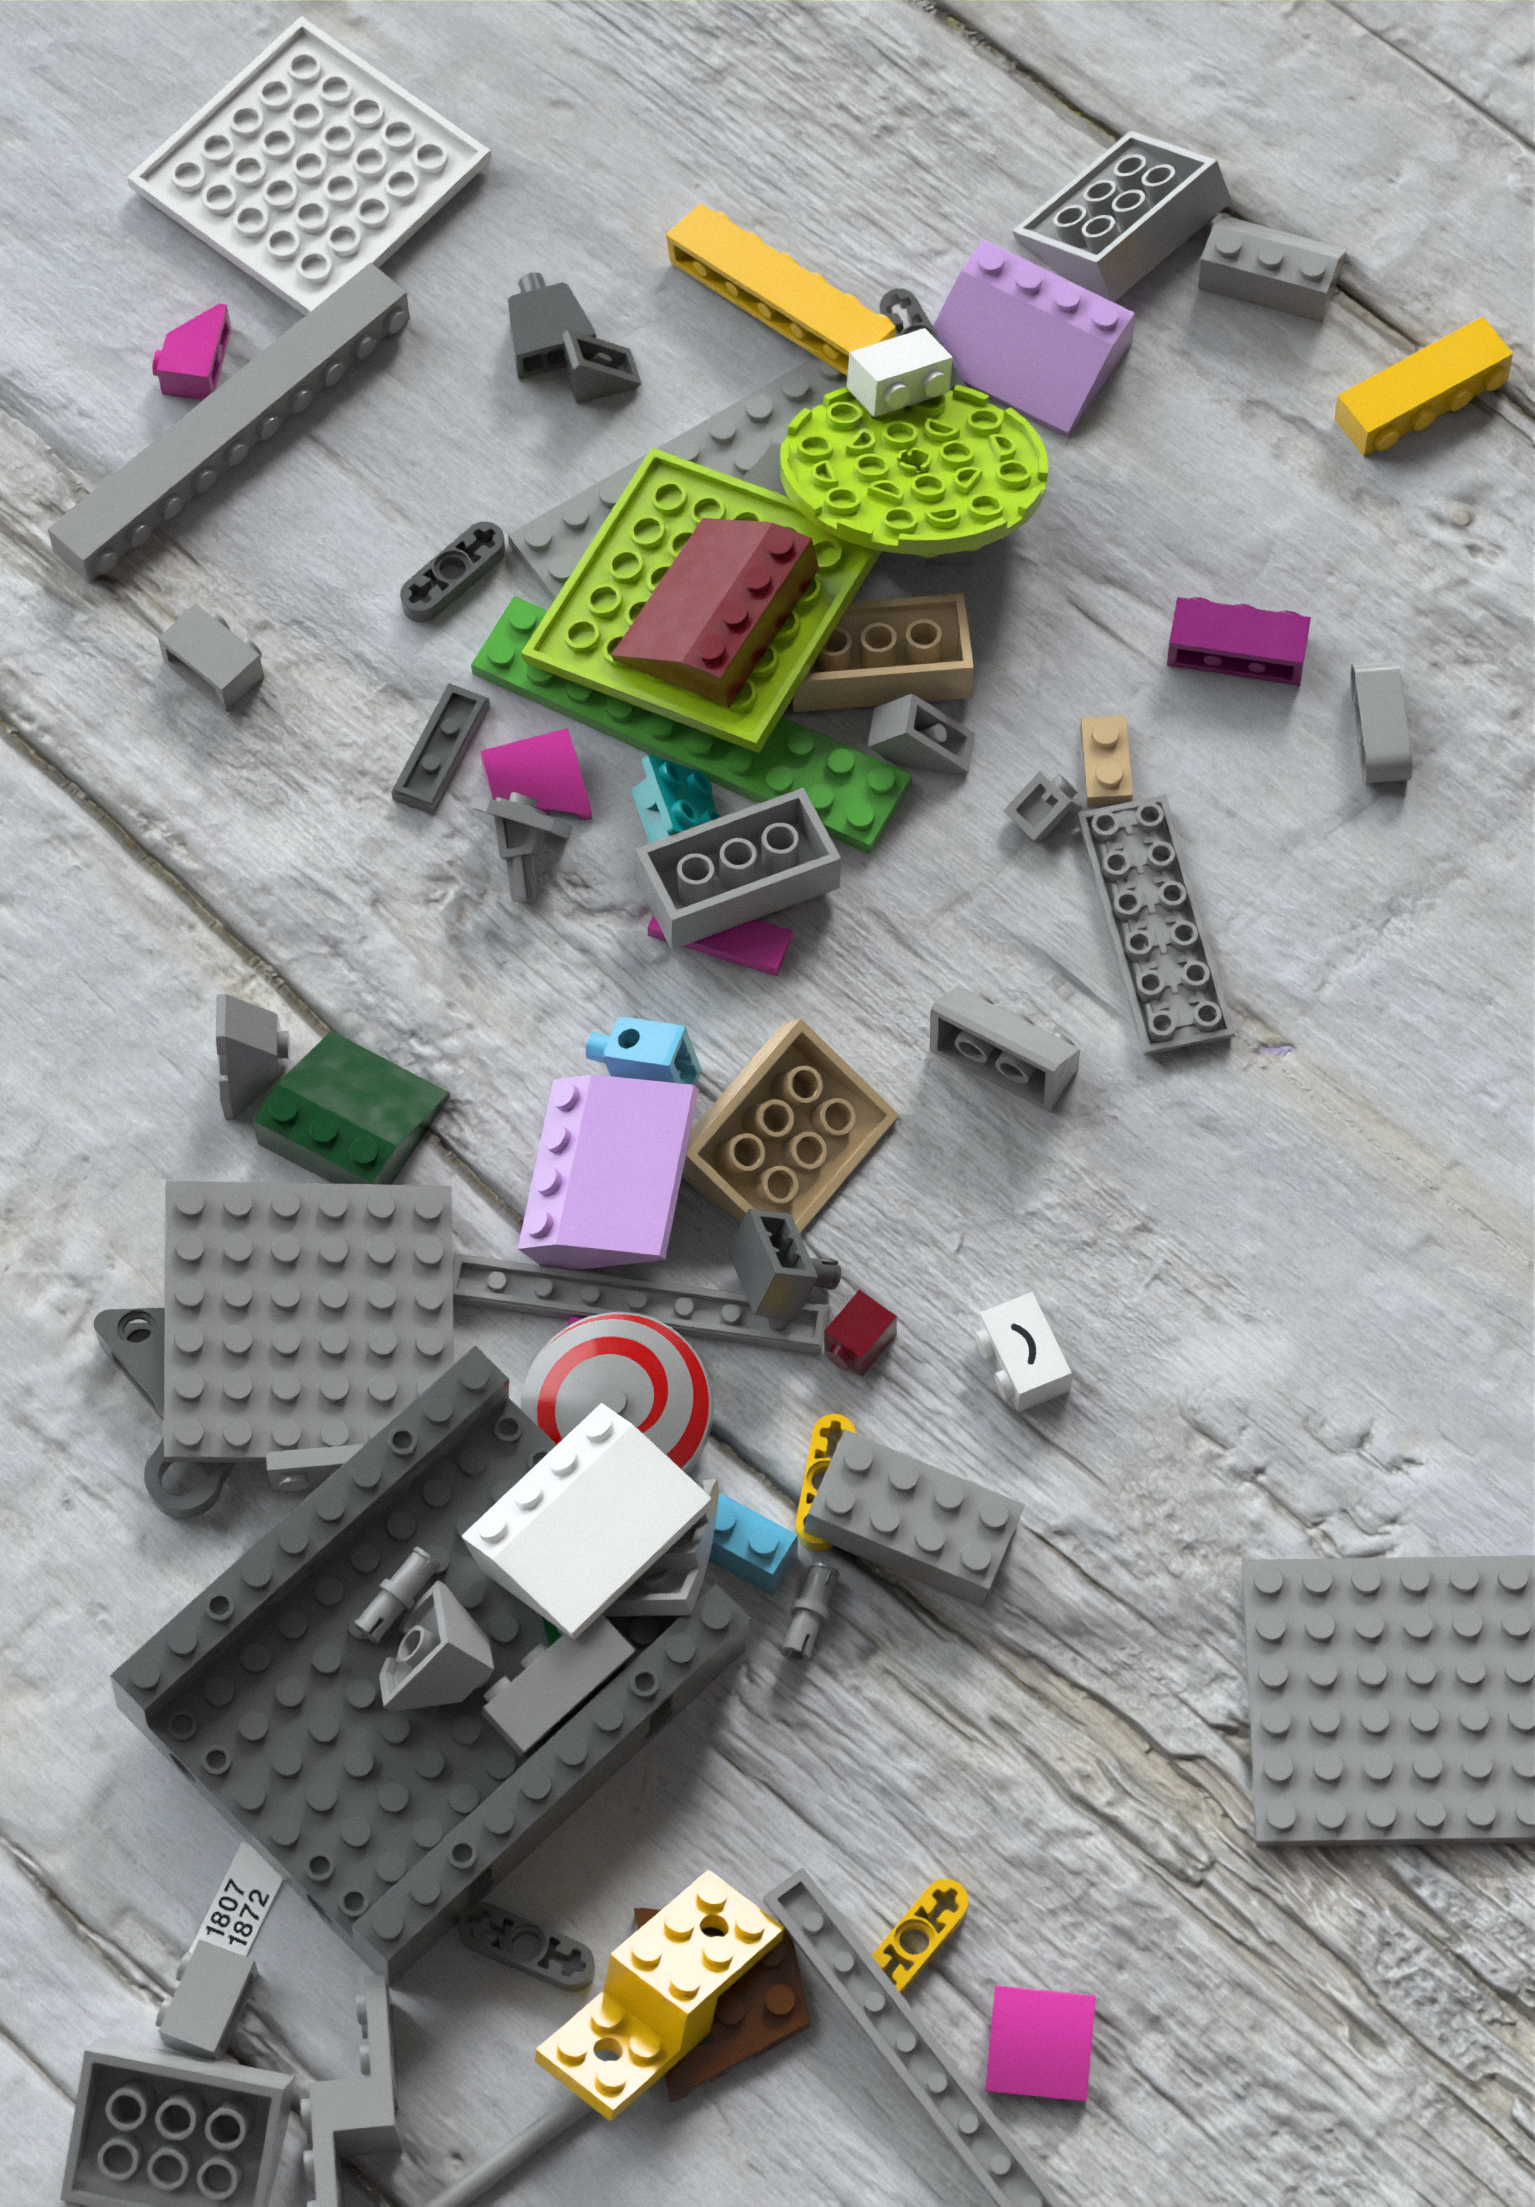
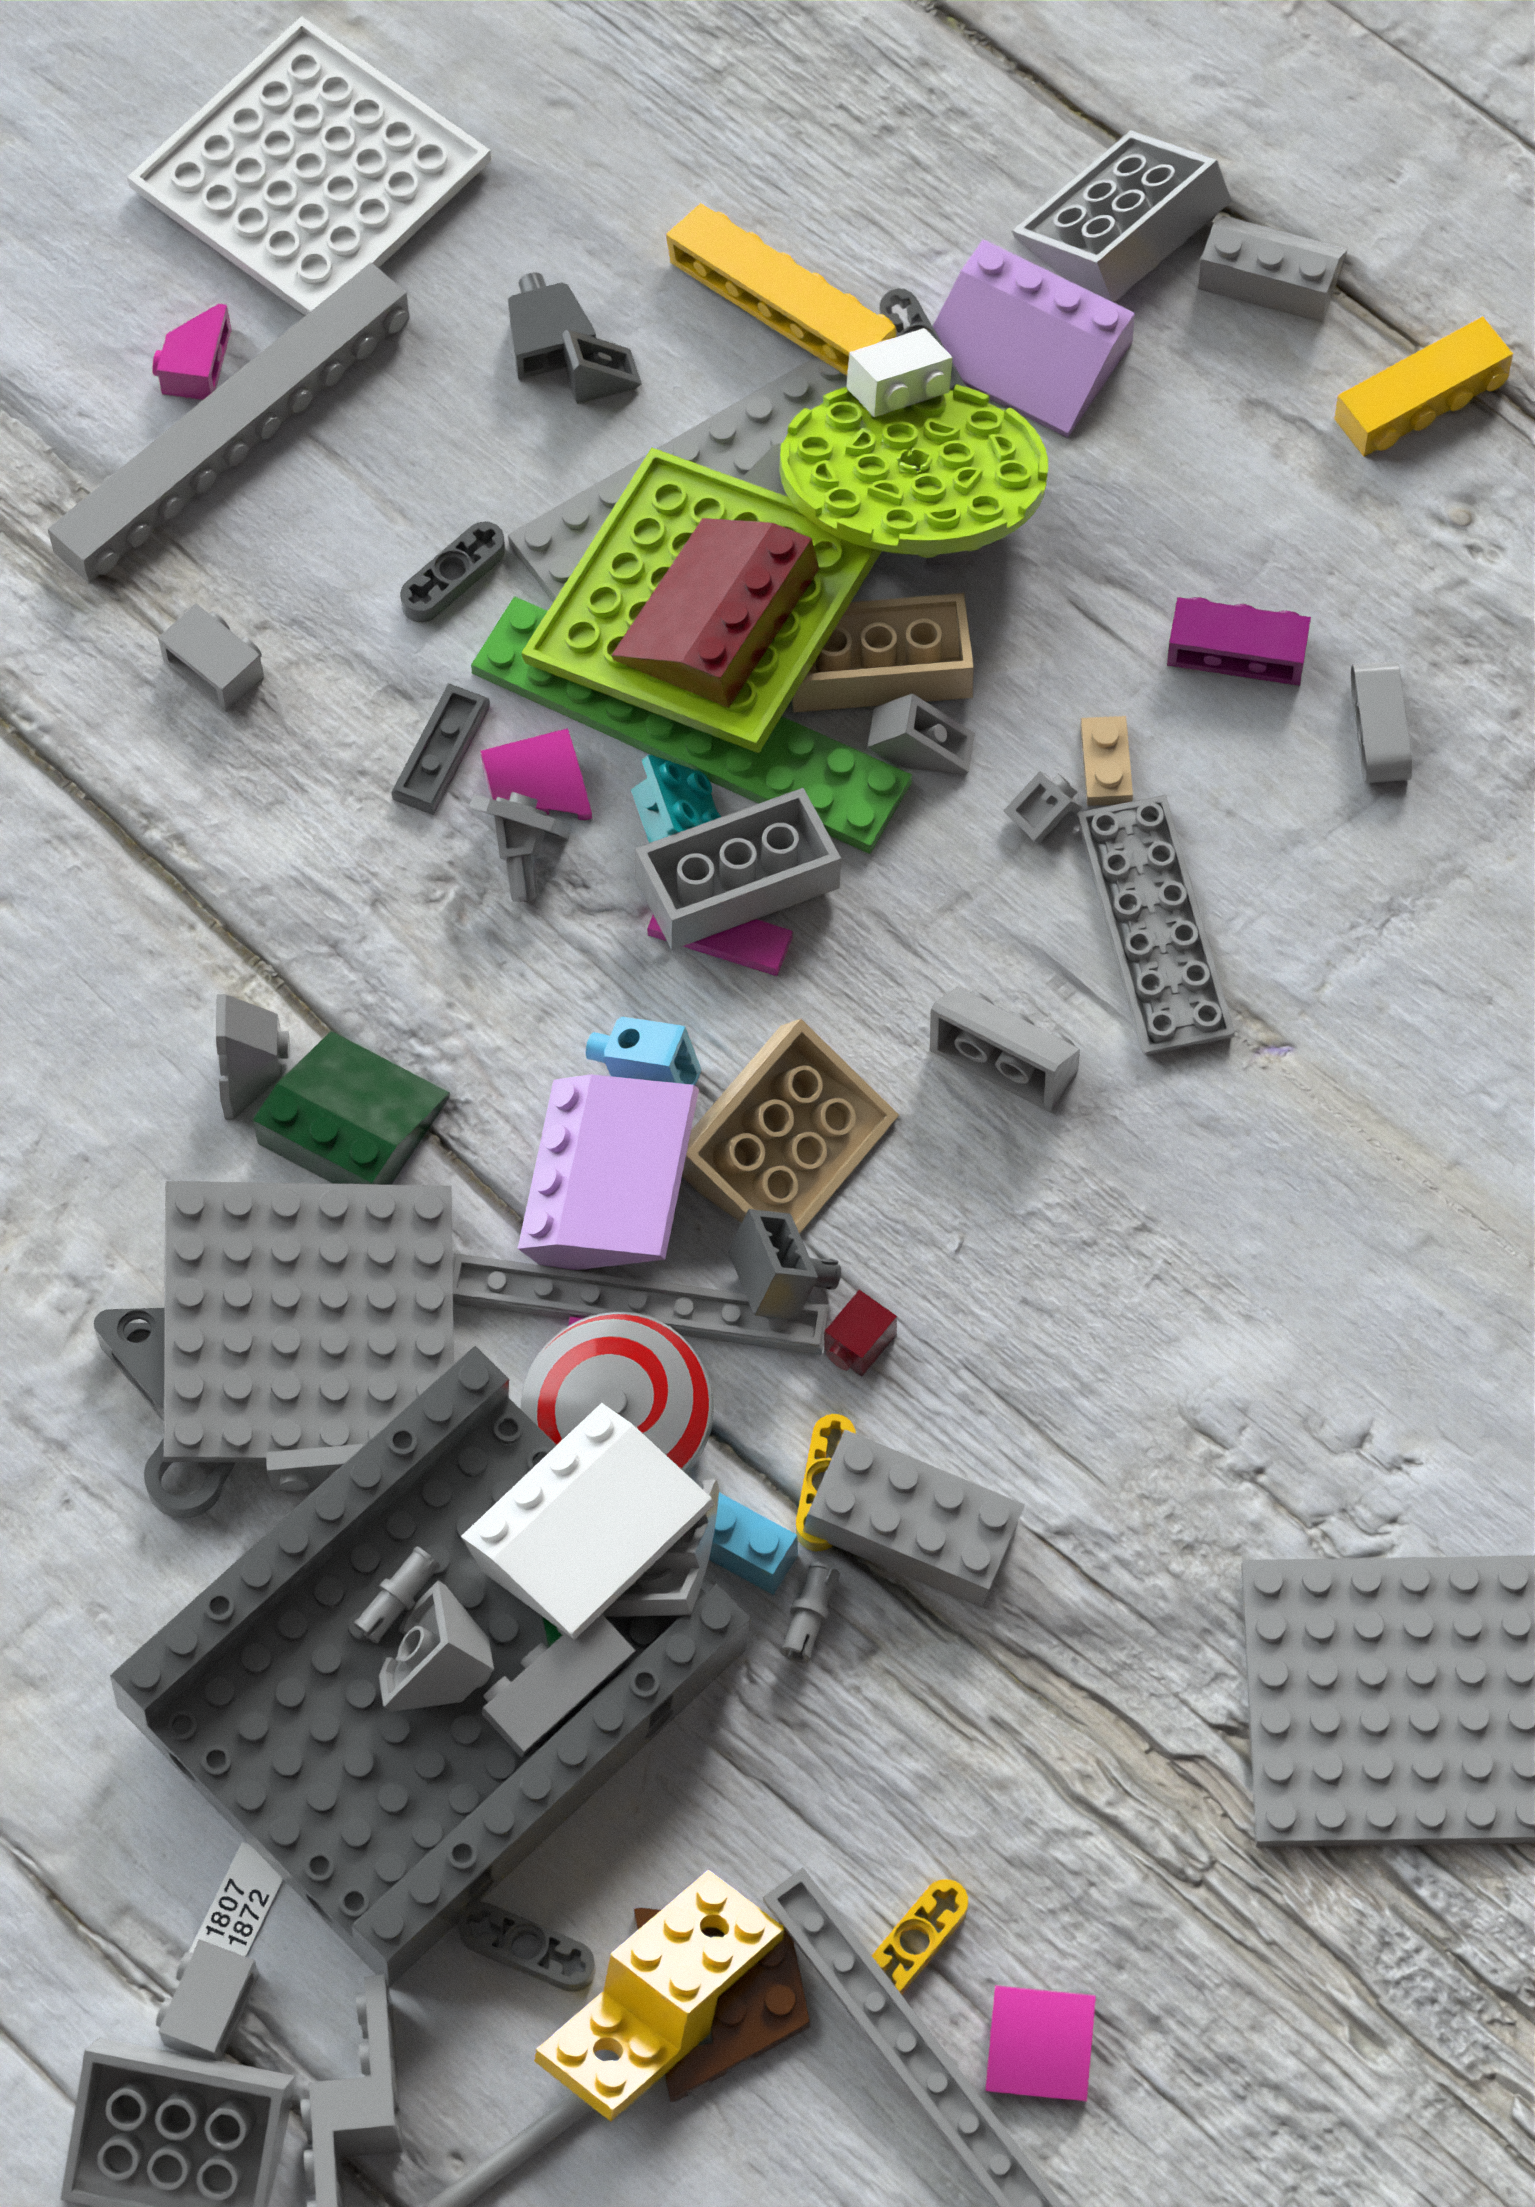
(1024, 1352): white brick -> none

